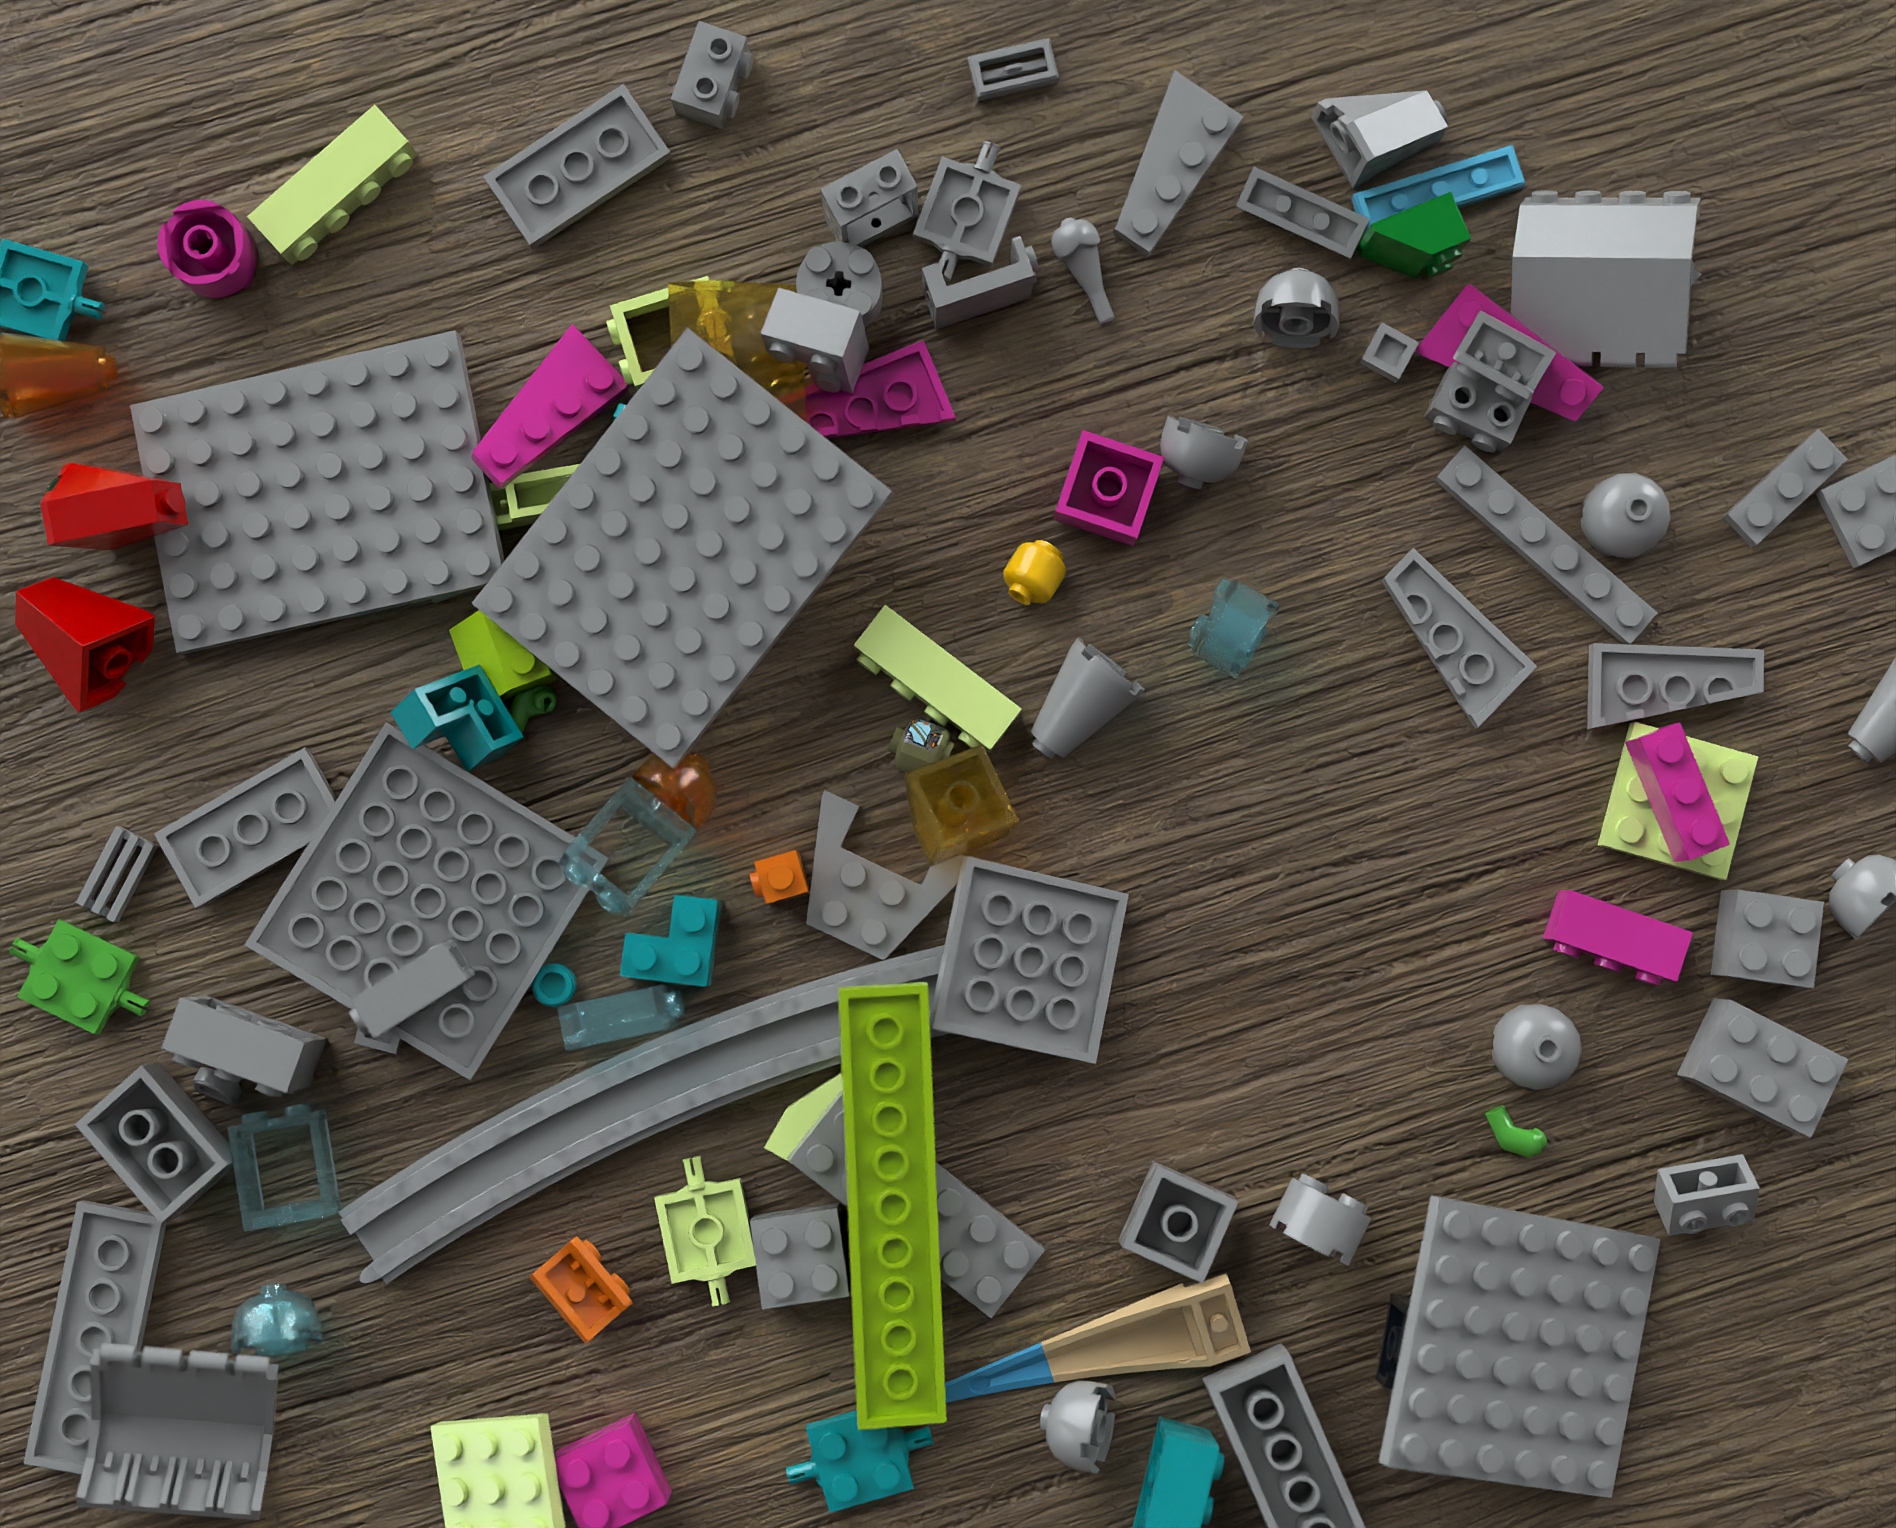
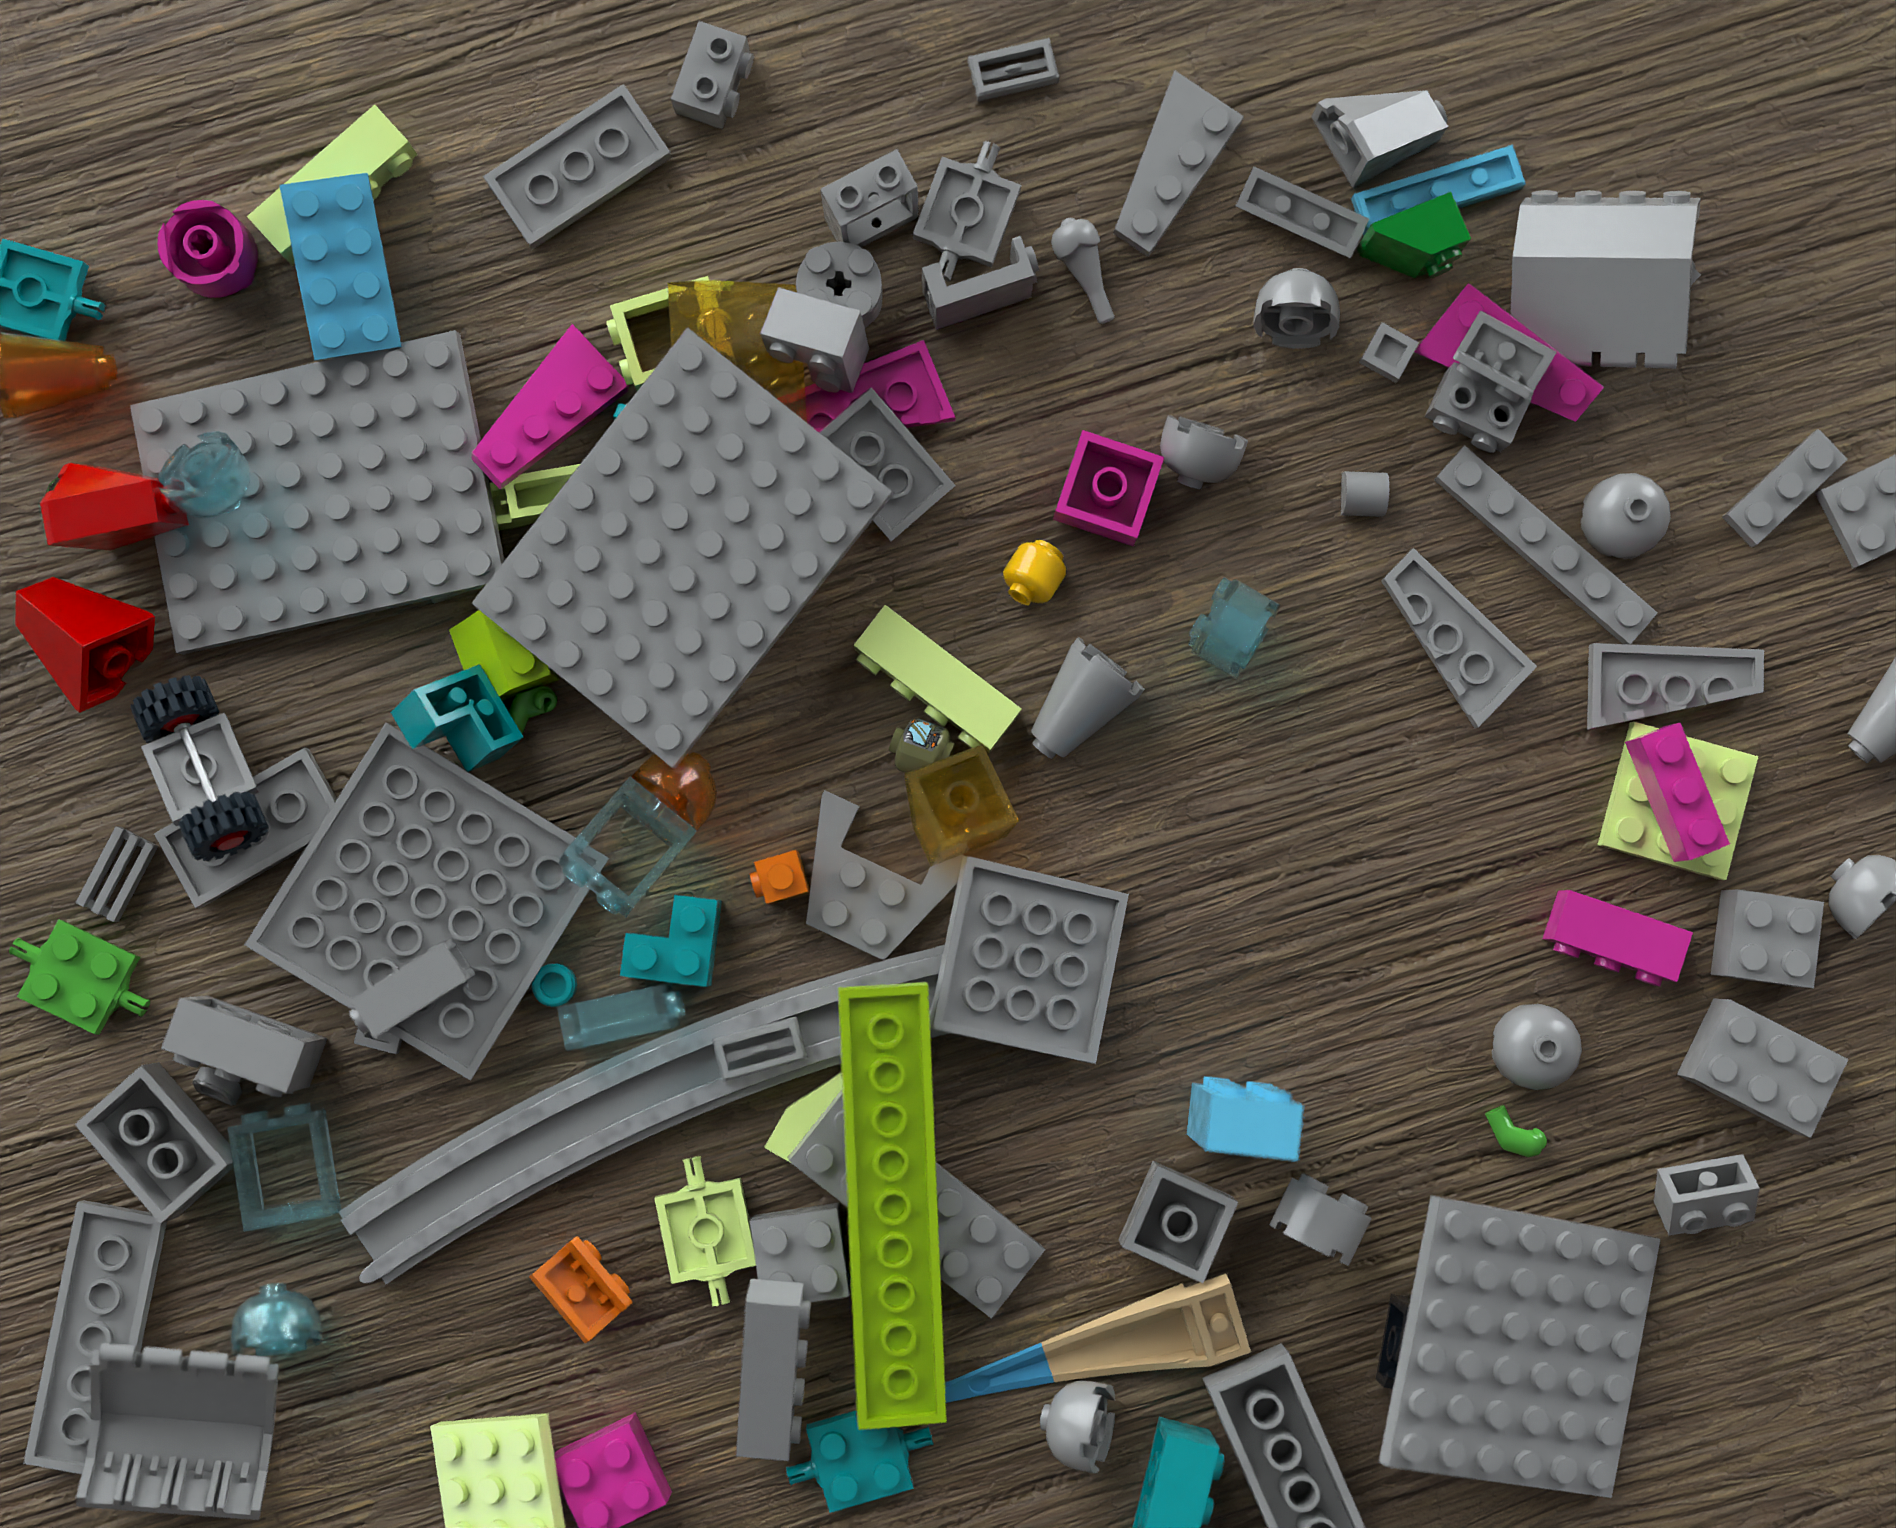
(199, 768): none -> plate
(207, 477): none -> clear light blue cylinder
(340, 266): none -> medium azure brick
(770, 1369): none -> light grey brick
(795, 1039): none -> light grey tile
(891, 454): none -> light grey plate
(1244, 1120): none -> medium azure brick
(1364, 493): none -> light grey brick

